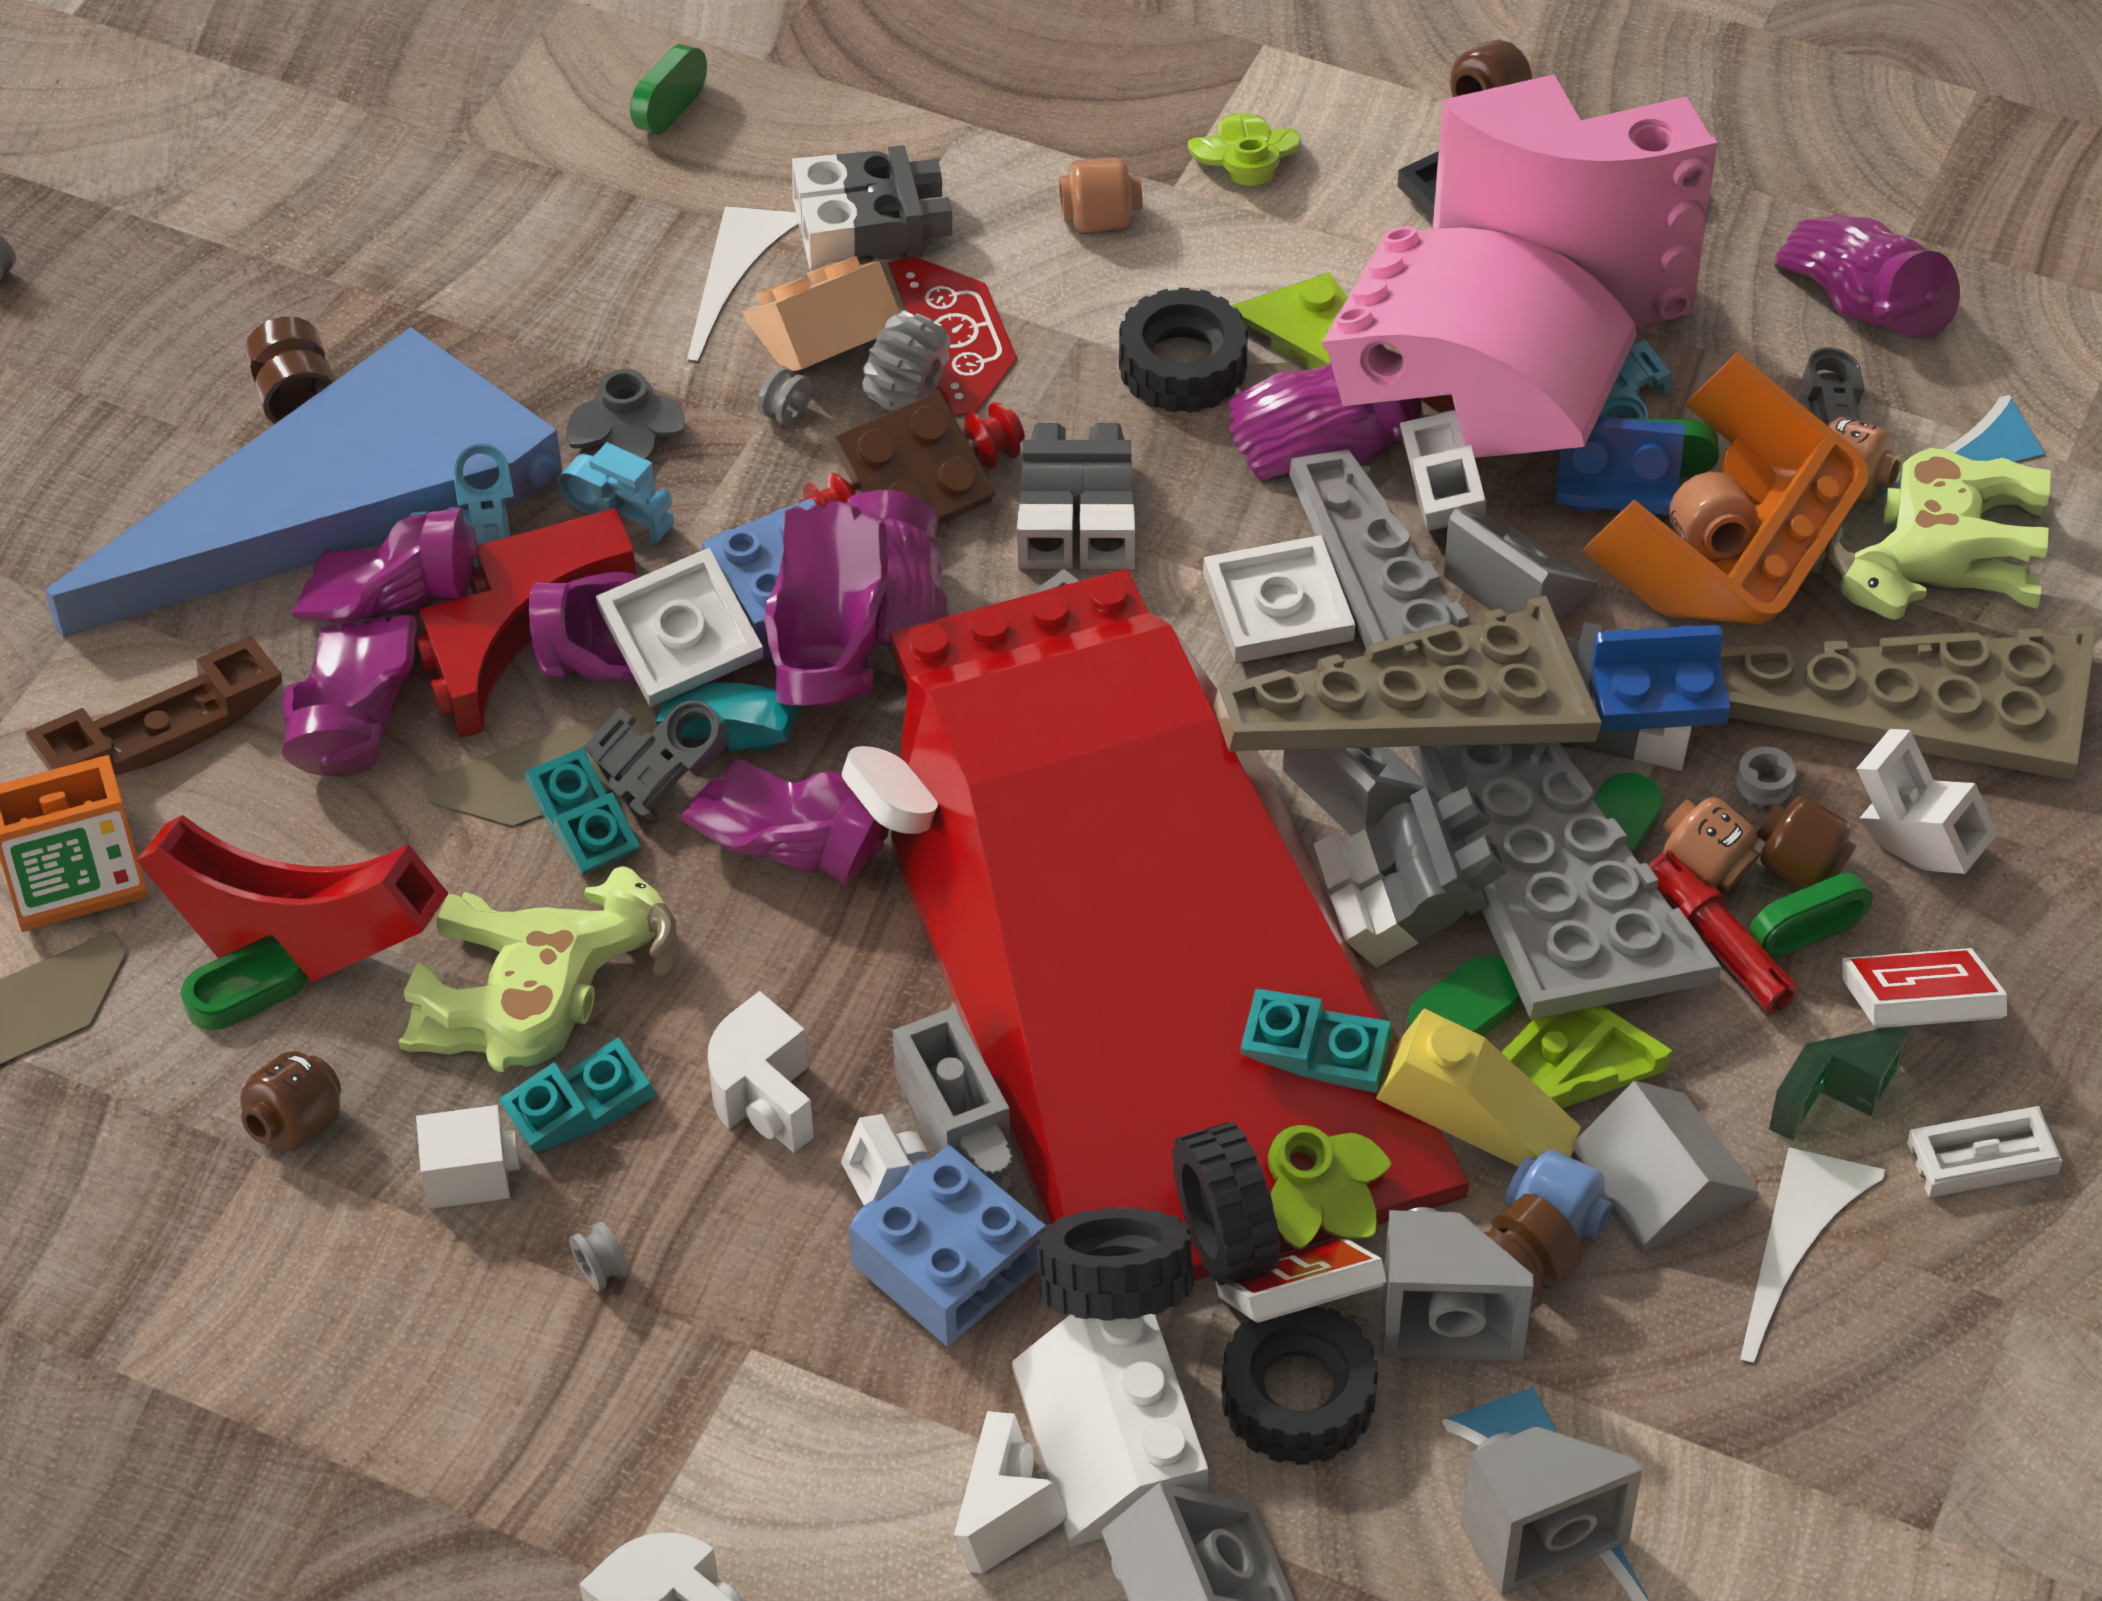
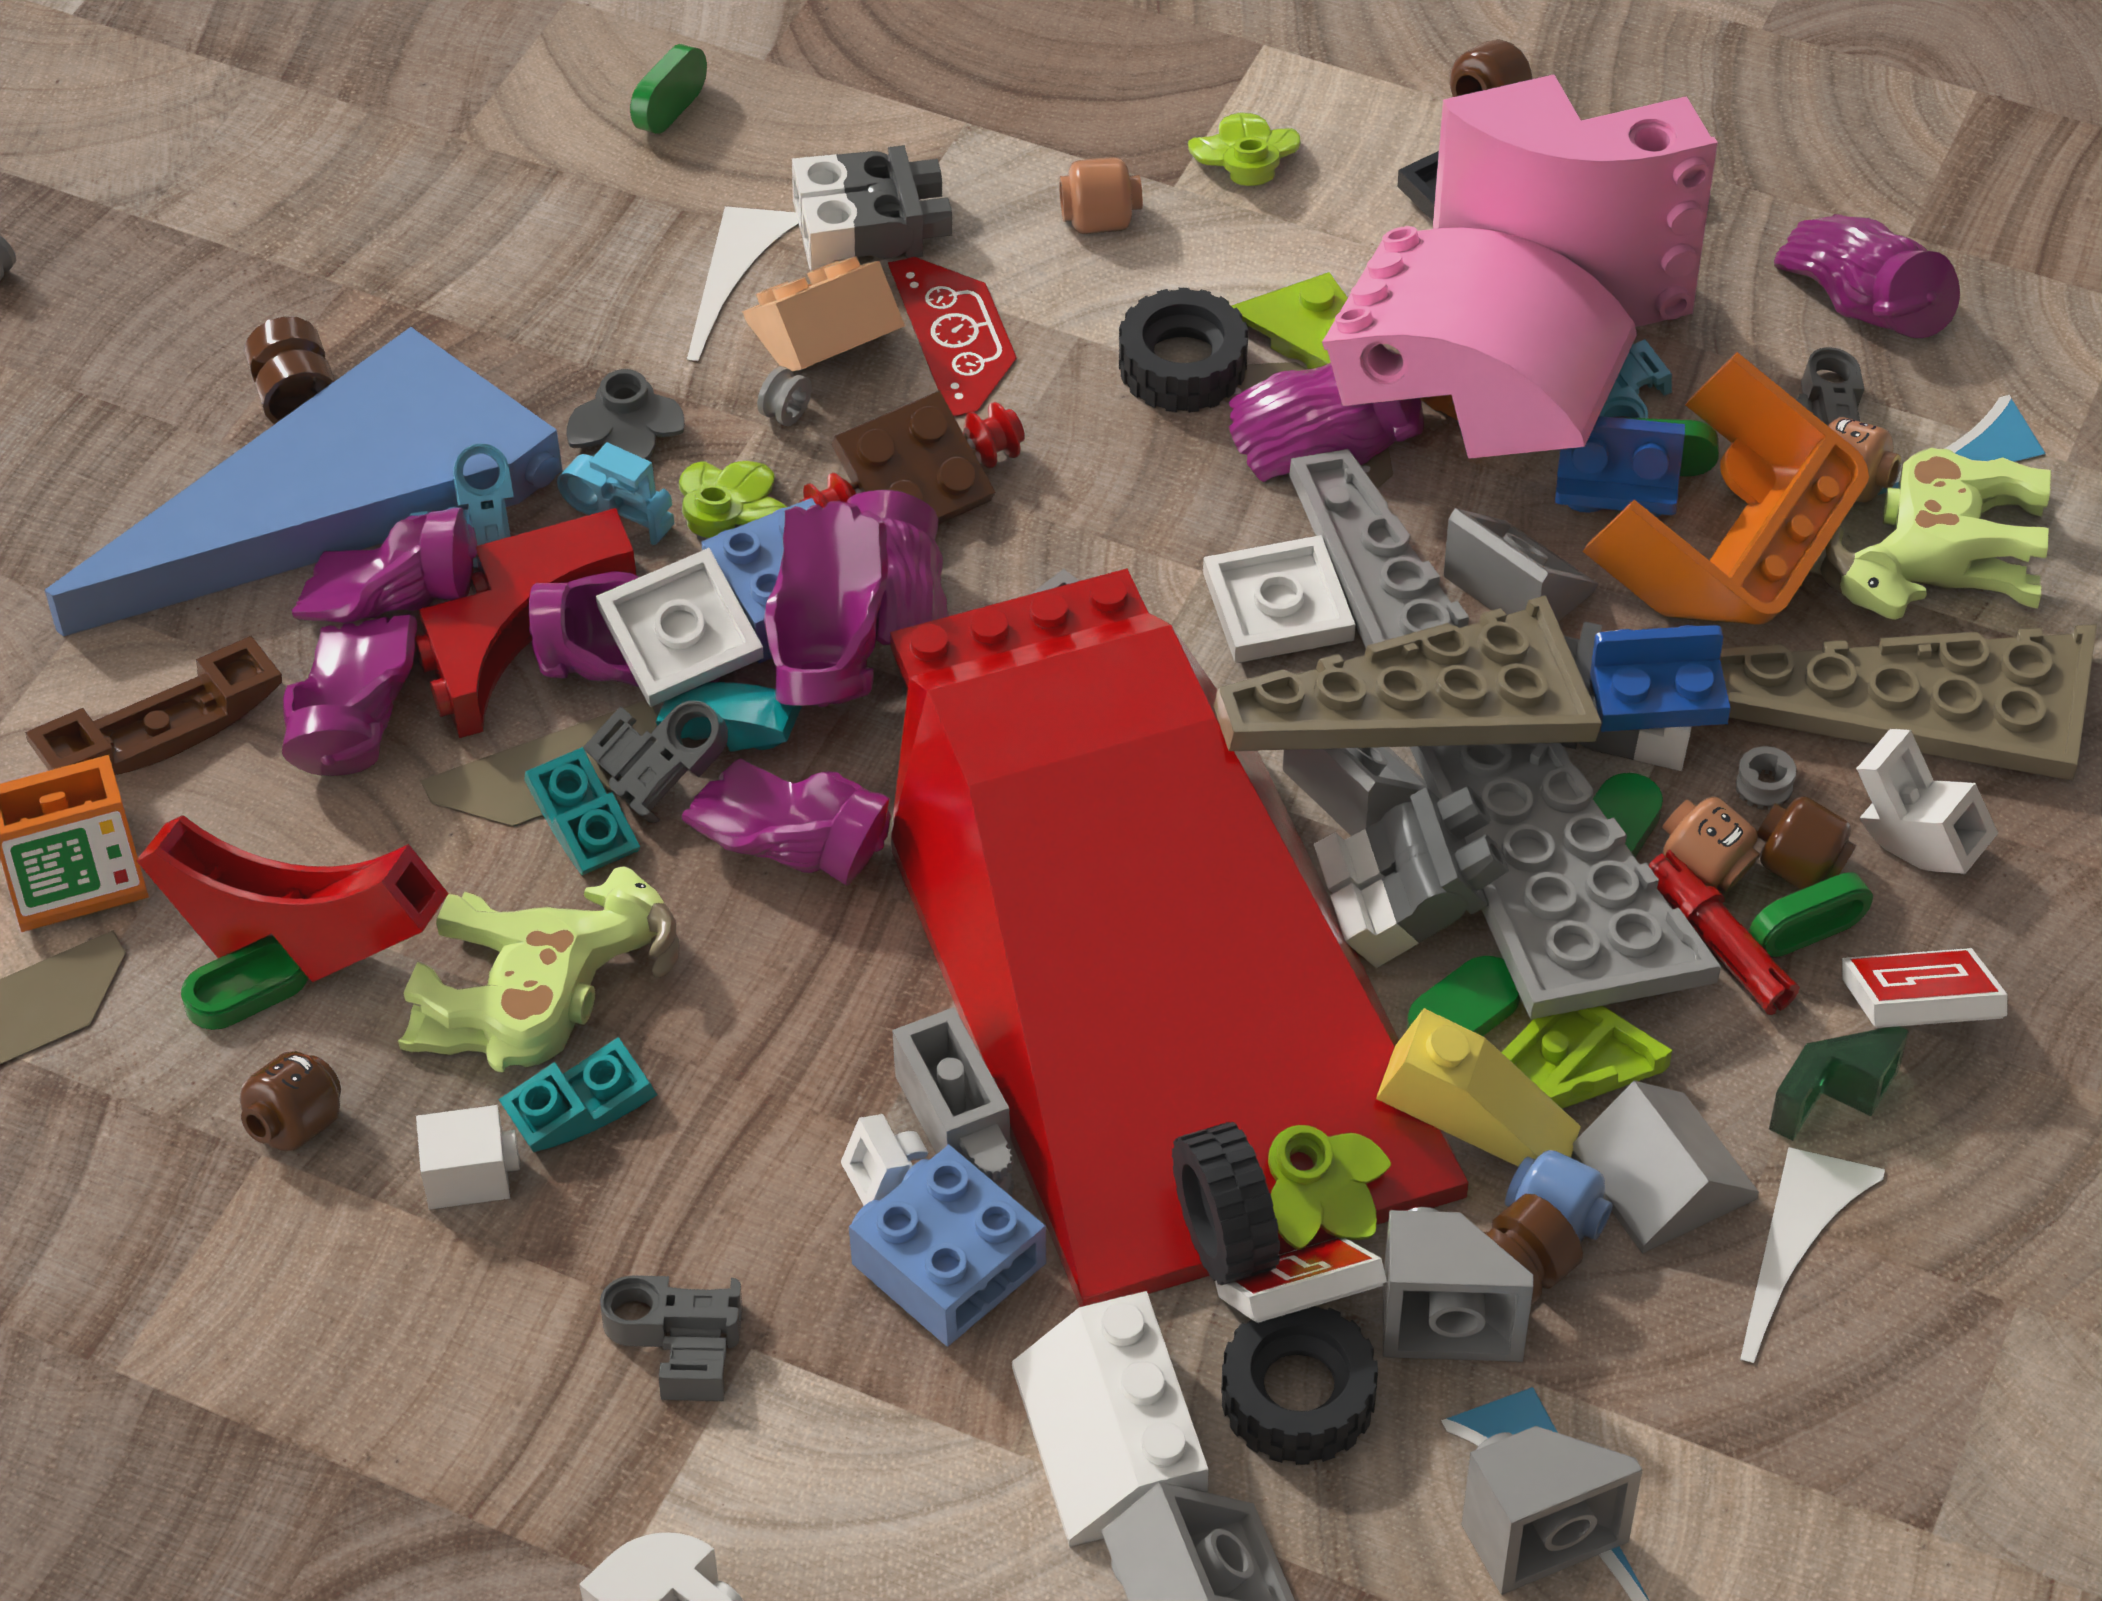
(599, 1256): light grey bush -> none
(695, 1330): none -> dark grey piece
(726, 497): none -> lime plate
(752, 1068): white brick -> none
(889, 790): white tile -> none
(906, 360): light grey gear -> none
(1002, 1502): white slope -> none
(1076, 478): hips -> none
(1114, 1263): black tyre -> none
(1316, 1043): teal slope -> none
(1442, 468): white brick -> none
(1714, 515): nougat head -> none
(1988, 1161): white tile -> none

